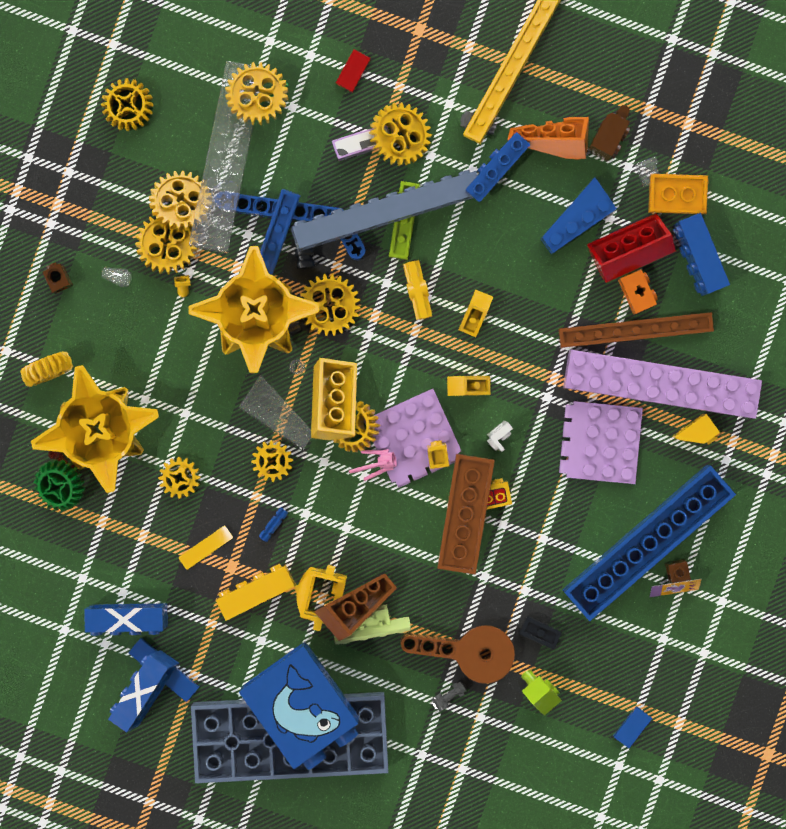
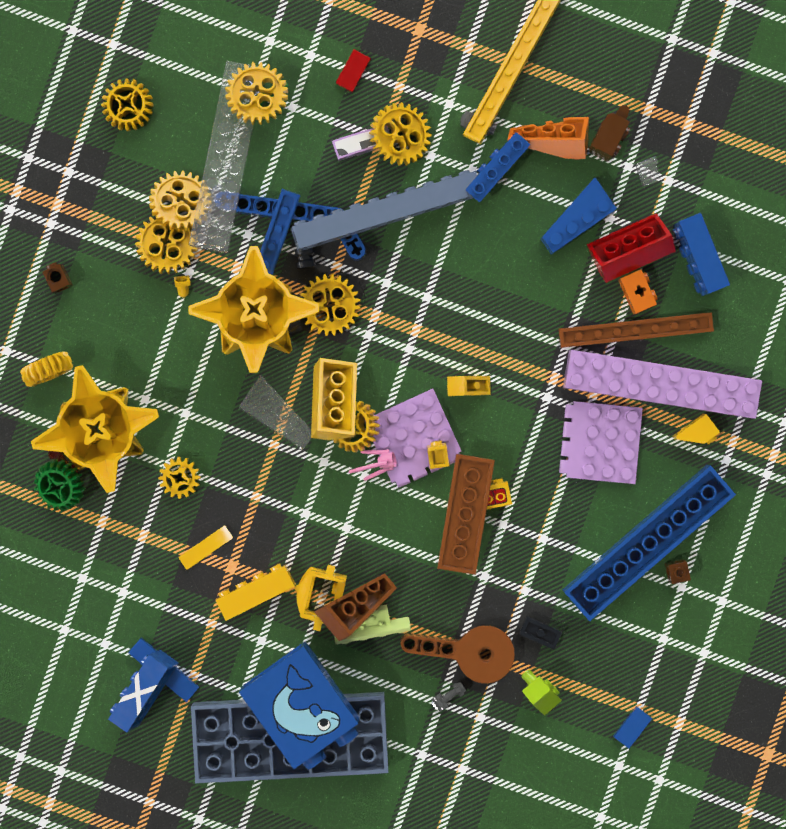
(118, 276): clear cone -> none
(126, 618): blue brick -> none
(265, 454): yellow gear -> none
(273, 524): blue axle -> none
(300, 368): clear hinge -> none
(402, 231): lime tile -> none
(417, 290): yellow piece -> none
(475, 313): yellow slope -> none
(501, 432): white bracket -> none
(675, 588): sticker -> none
(678, 194): light orange tile -> none

